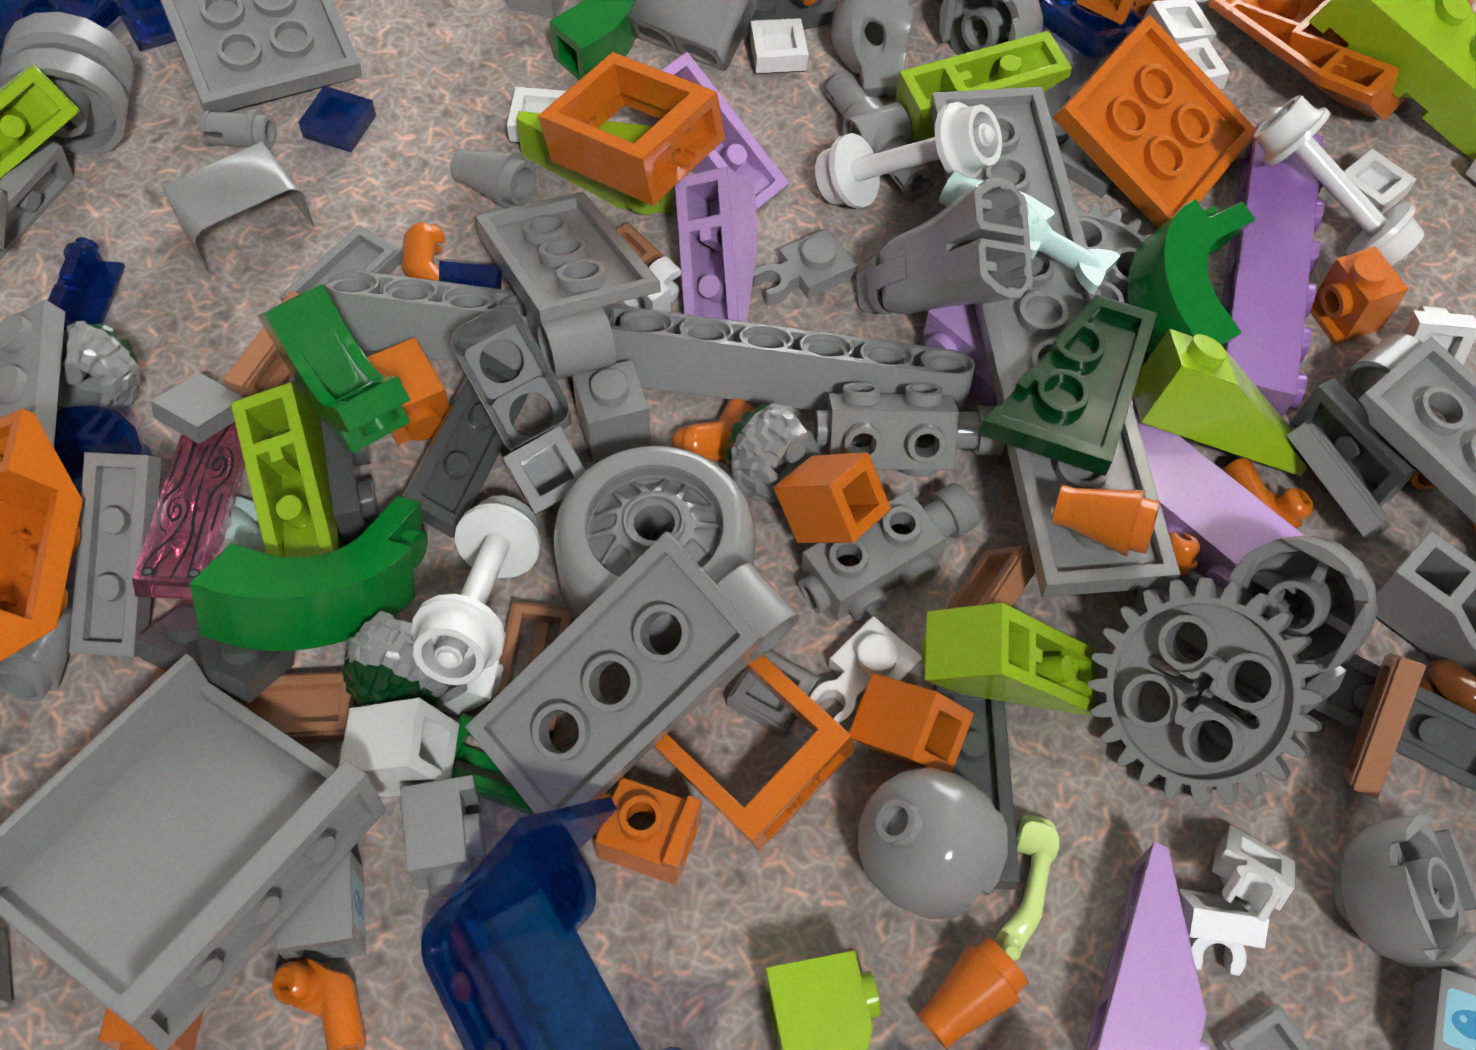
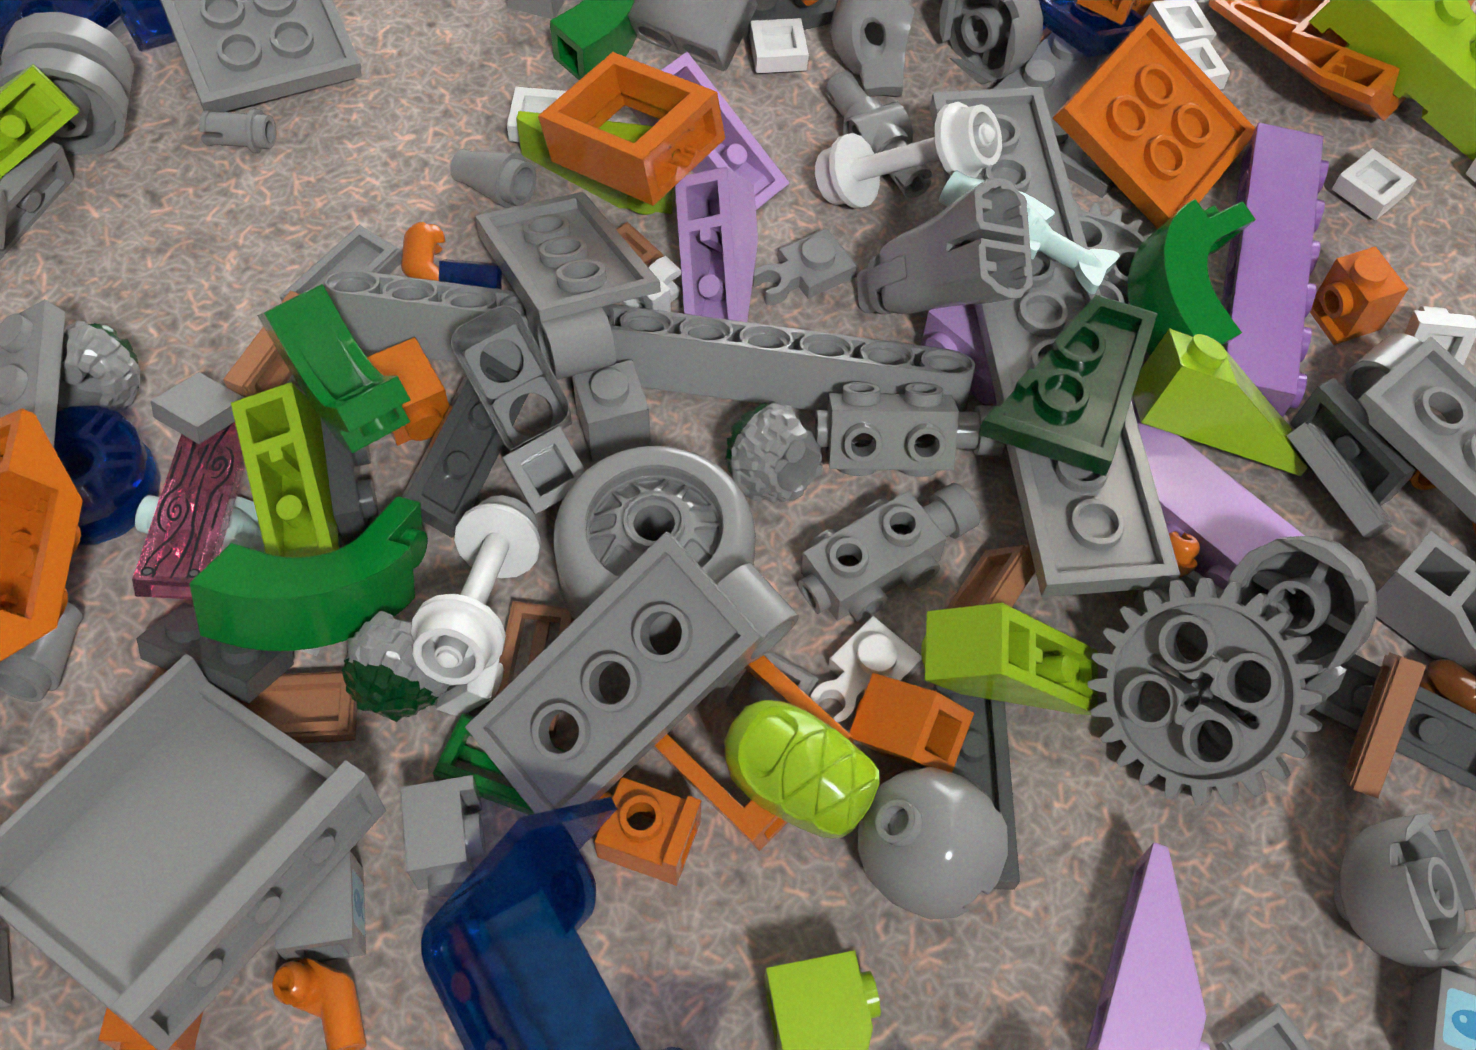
(85, 283): clear blue hinge -> none
(114, 522): light grey plate -> none
(229, 189): light grey piece -> none
(337, 118): clear blue plate -> none
(400, 744): white brick -> none
(710, 438): orange arm -> none
(800, 768): none -> lime piece
(832, 498): orange brick -> none
(973, 992): orange cone -> none
(1012, 64): lime slope -> none
(1041, 841): yellowish green piece -> none
(1108, 516): orange cone -> none
(1215, 920): white tile -> none
(1253, 872): white plate -> none
(1291, 131): white piece -> none
(1291, 505): orange arm -> none

